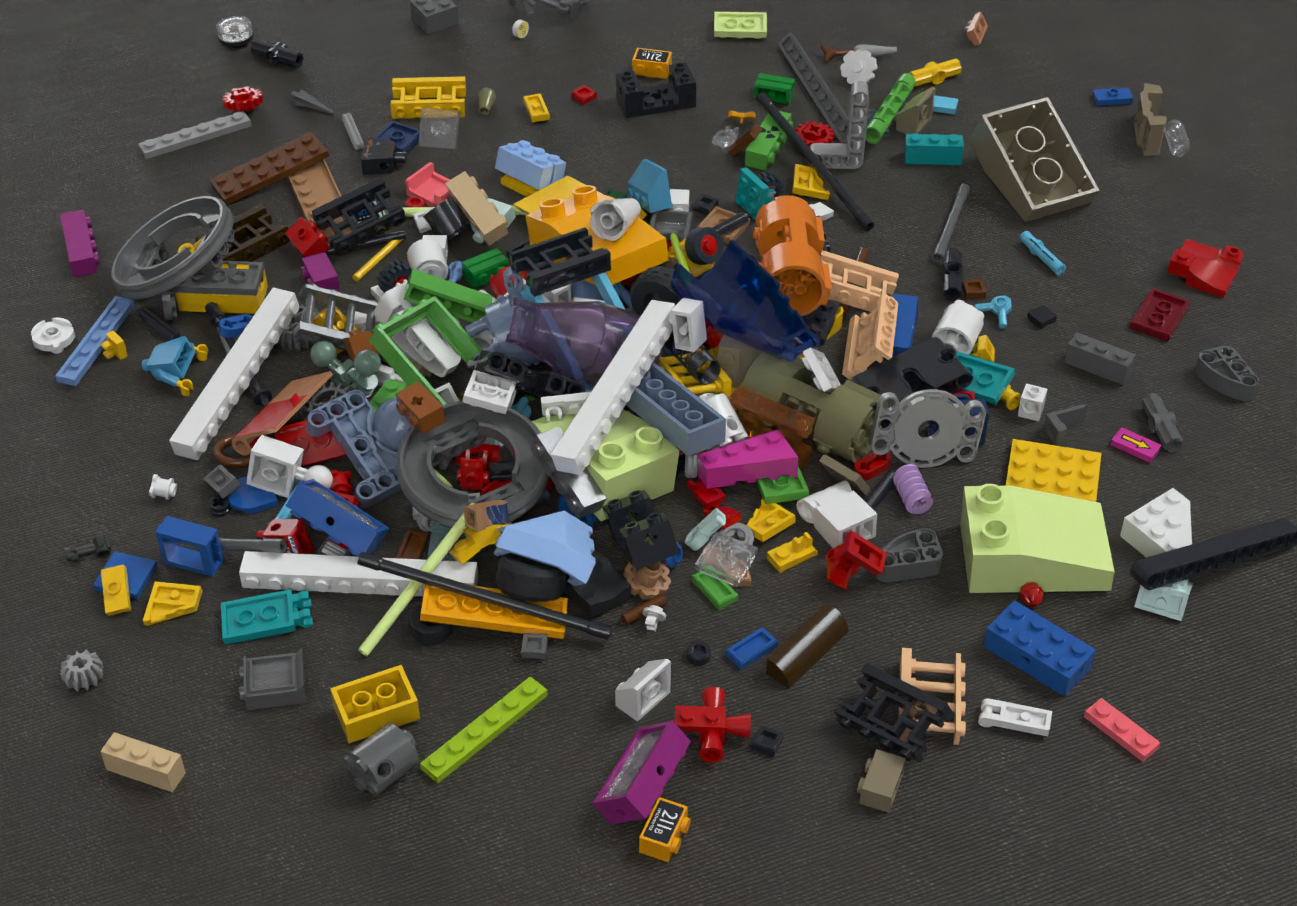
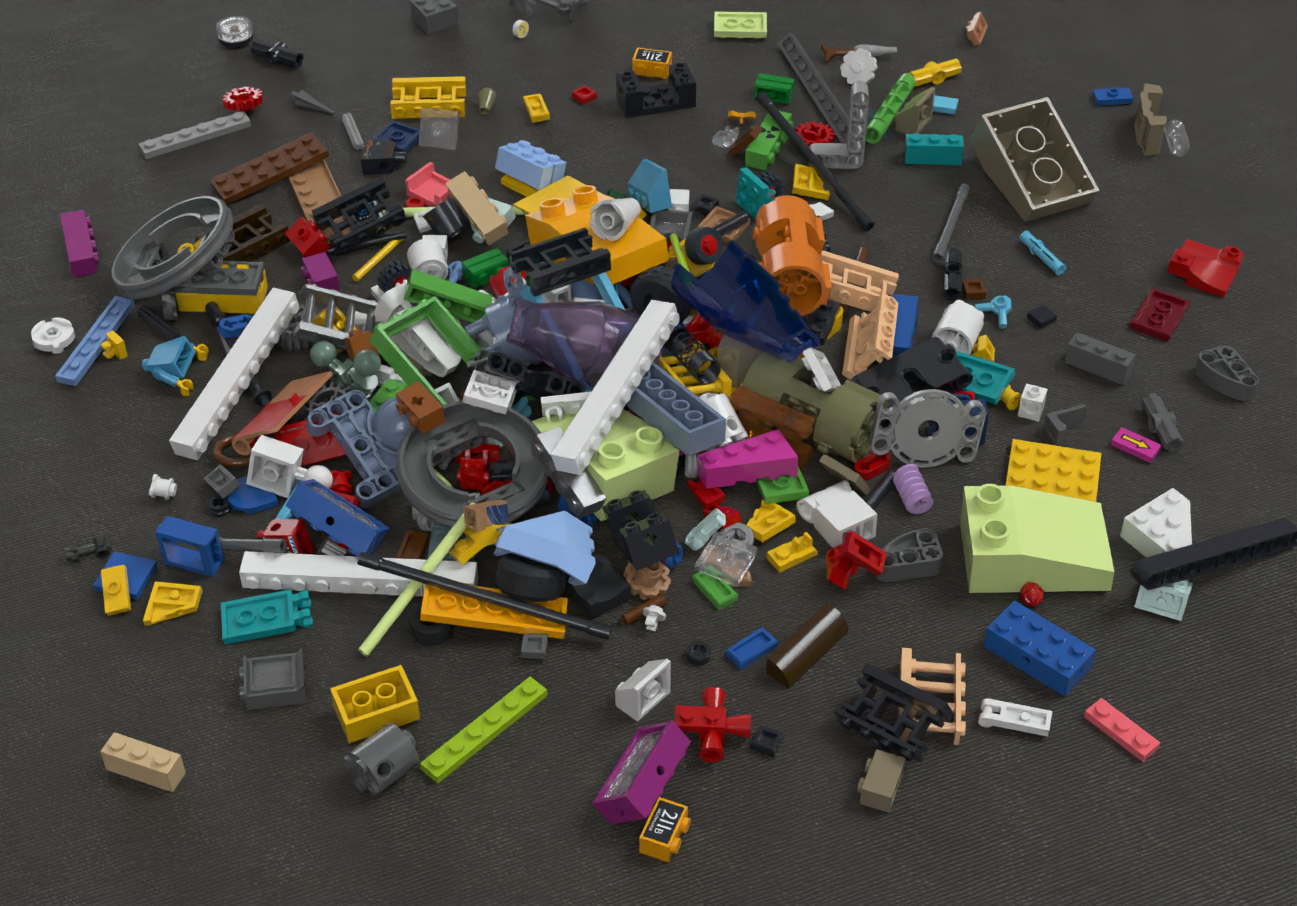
(81, 670): light grey gear -> none
(688, 324): white brick -> none

